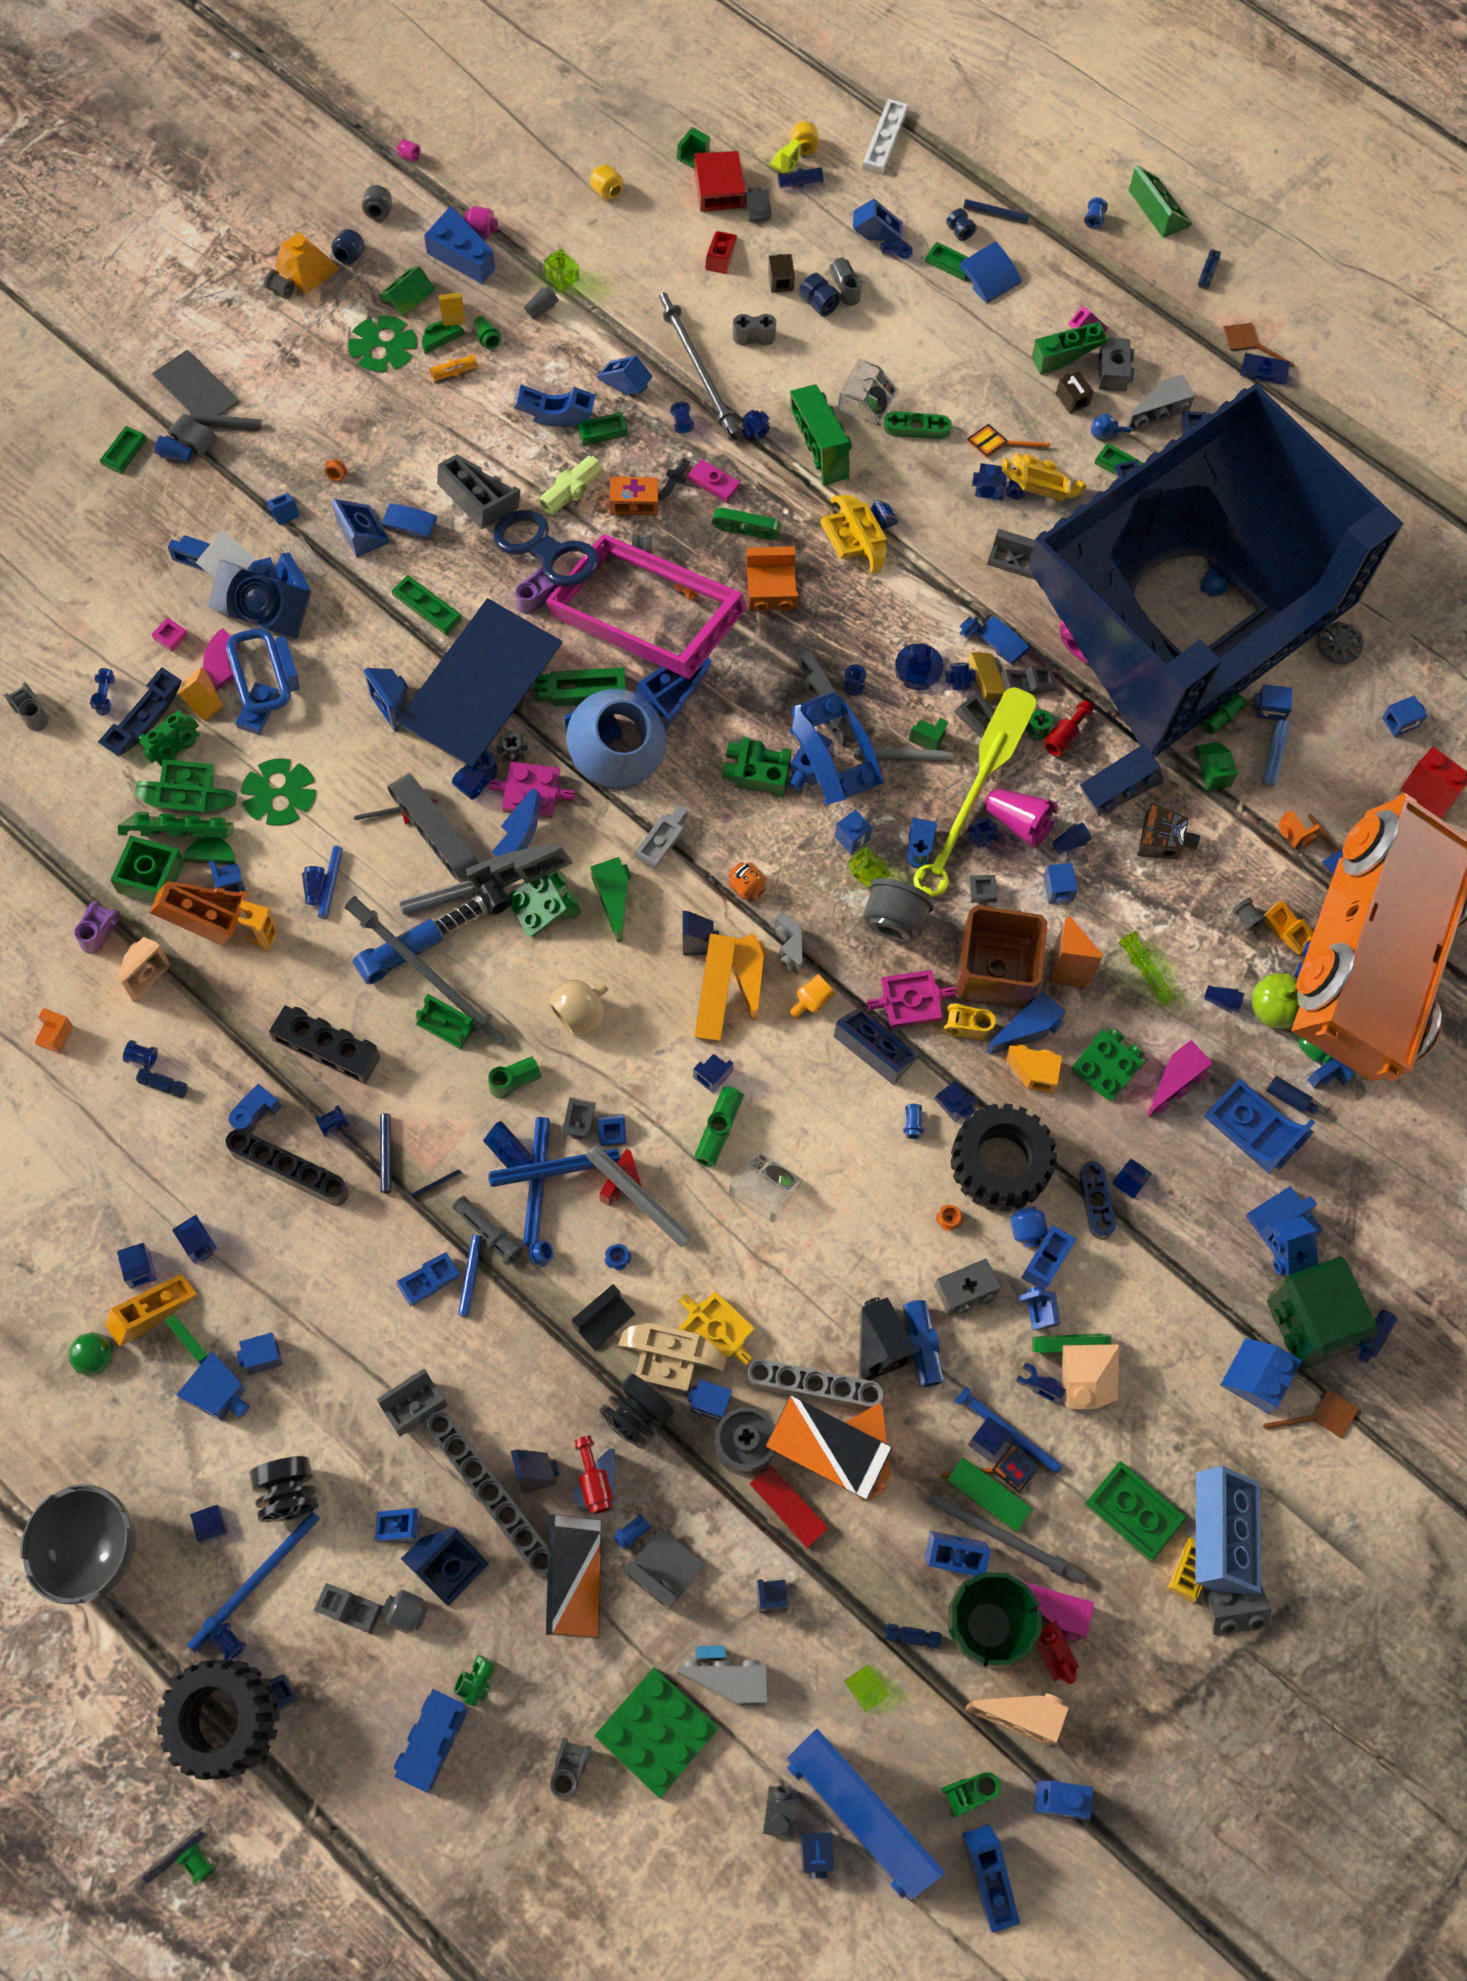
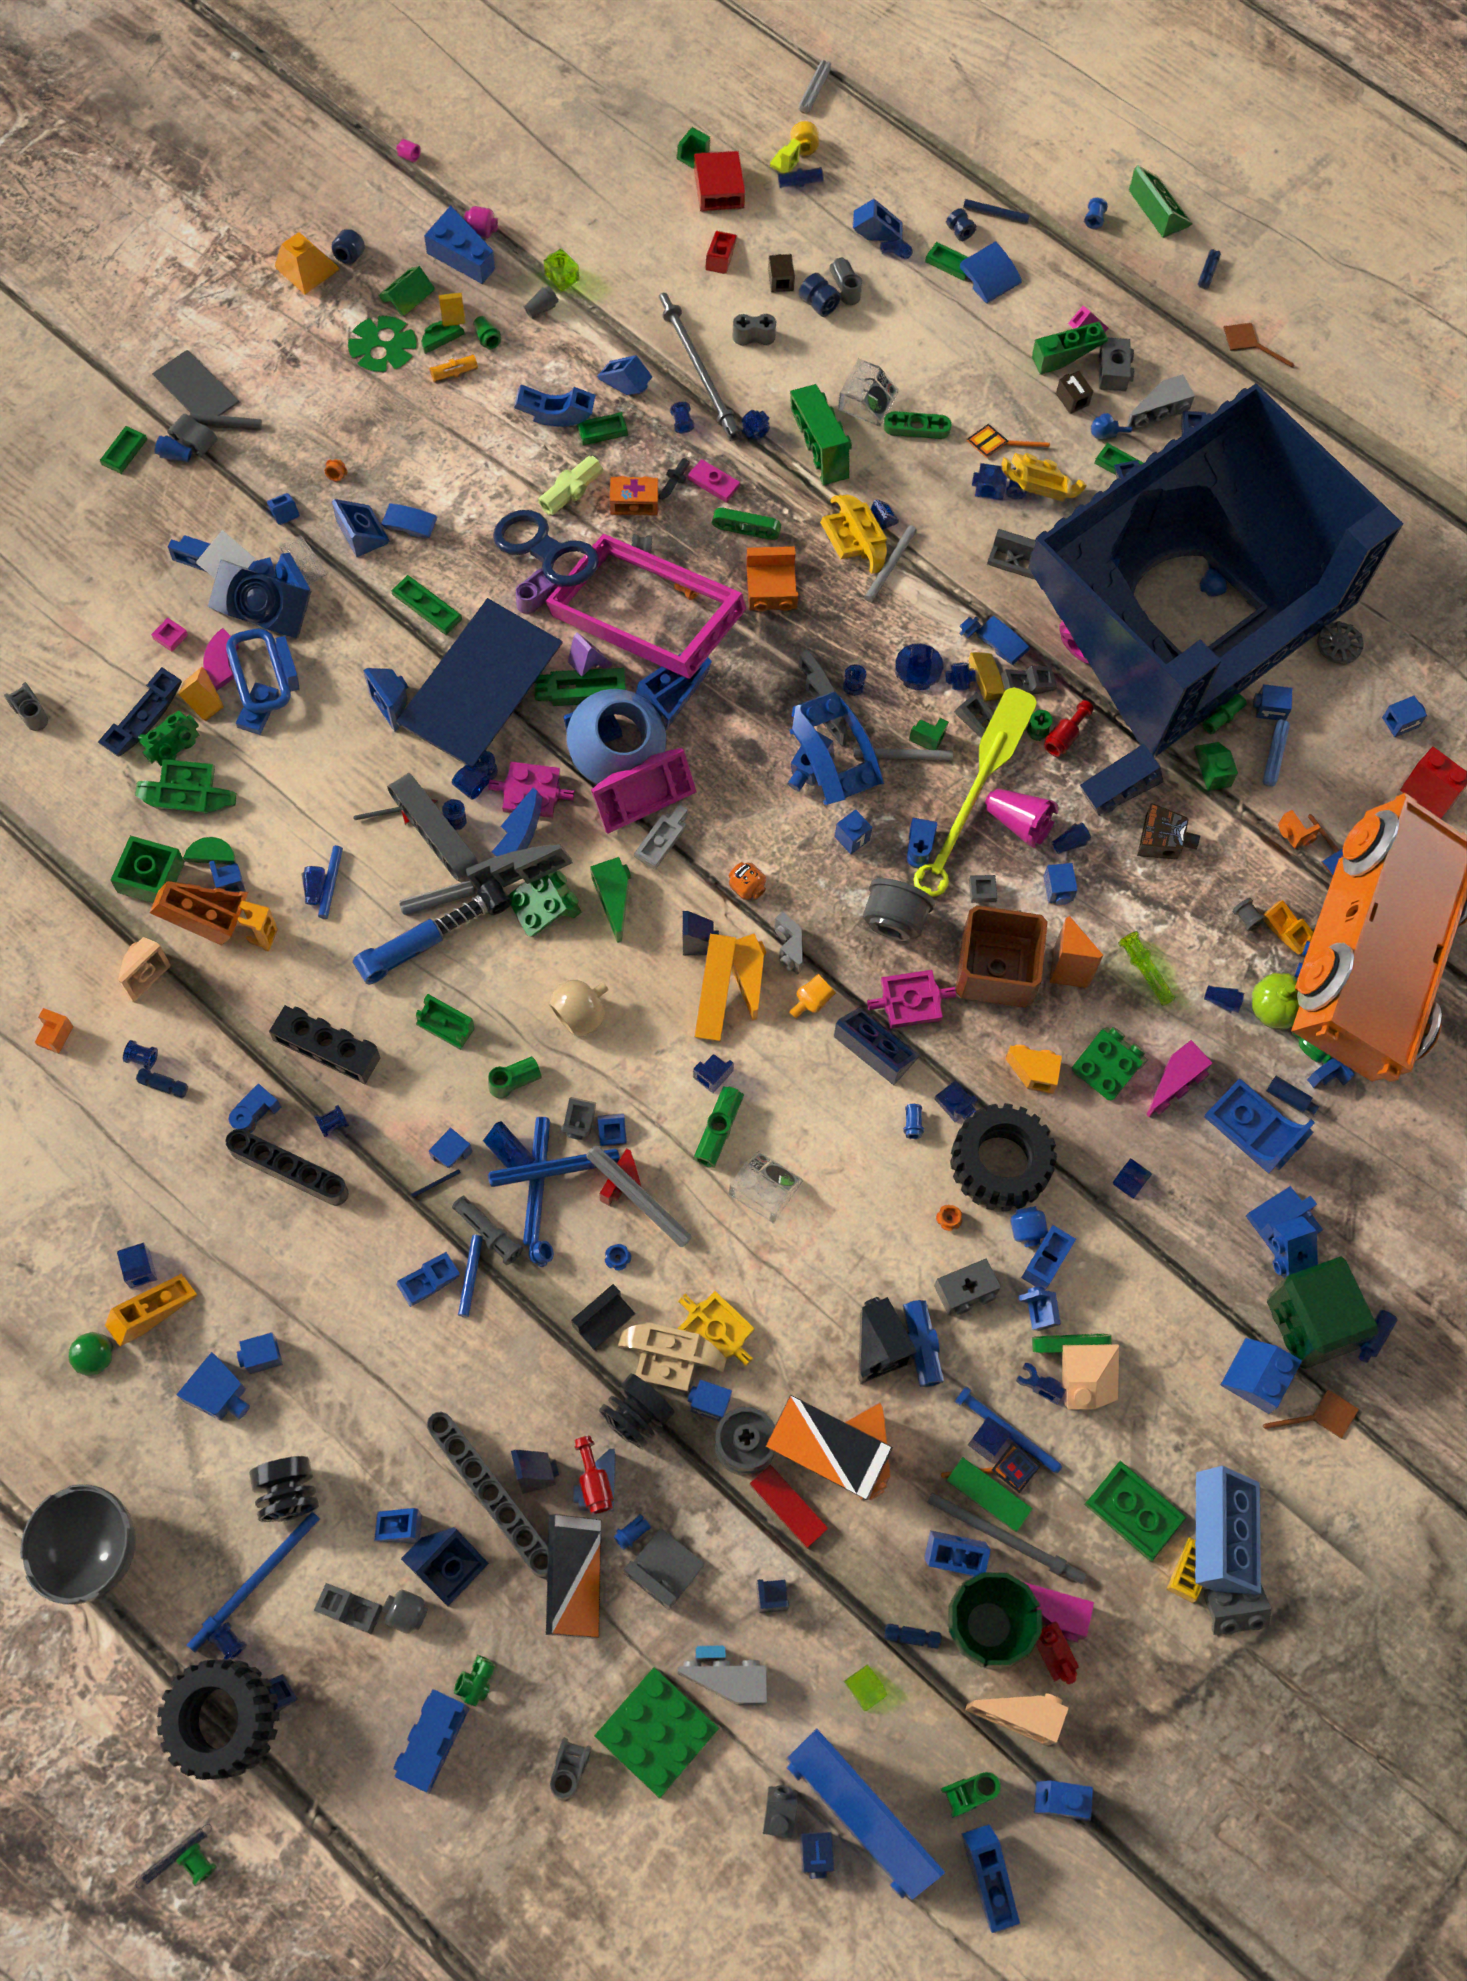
(97, 922): medium lavender piece -> none
(99, 700): clear blue bar -> none
(175, 826): green wing -> none
(186, 1338): green tile -> none
(195, 1239): clear blue brick -> none
(208, 1523): clear blue plate -> none
(276, 282): dark grey bush -> none
(297, 796): green piece -> none
(369, 920): dark grey bar -> none
(376, 202): dark grey head -> none
(385, 1152): dark blue piece -> none
(411, 1402): dark grey bracket -> none
(450, 1148): none -> blue panel
(457, 810): none -> clear blue bush
(475, 492): dark grey wedge -> none
(512, 747): dark grey gear -> none
(585, 655): none -> medium lavender slope
(606, 181): yellow head -> none
(643, 789): none -> dark pink slope
(752, 770): green hips -> none
(758, 204): dark grey bracket -> none
(800, 1389): light grey beam -> none
(814, 86): none -> light grey axle
(867, 866): clear neon green panel -> none
(885, 136): white tile -> none
(890, 563): none -> light grey bar
(968, 1021): yellow piece -> none
(986, 826): clear blue gear -> none
(1031, 1024): blue slope -> none
(1093, 1220): dark blue beam -> none
(1265, 368): clear blue plate -> none

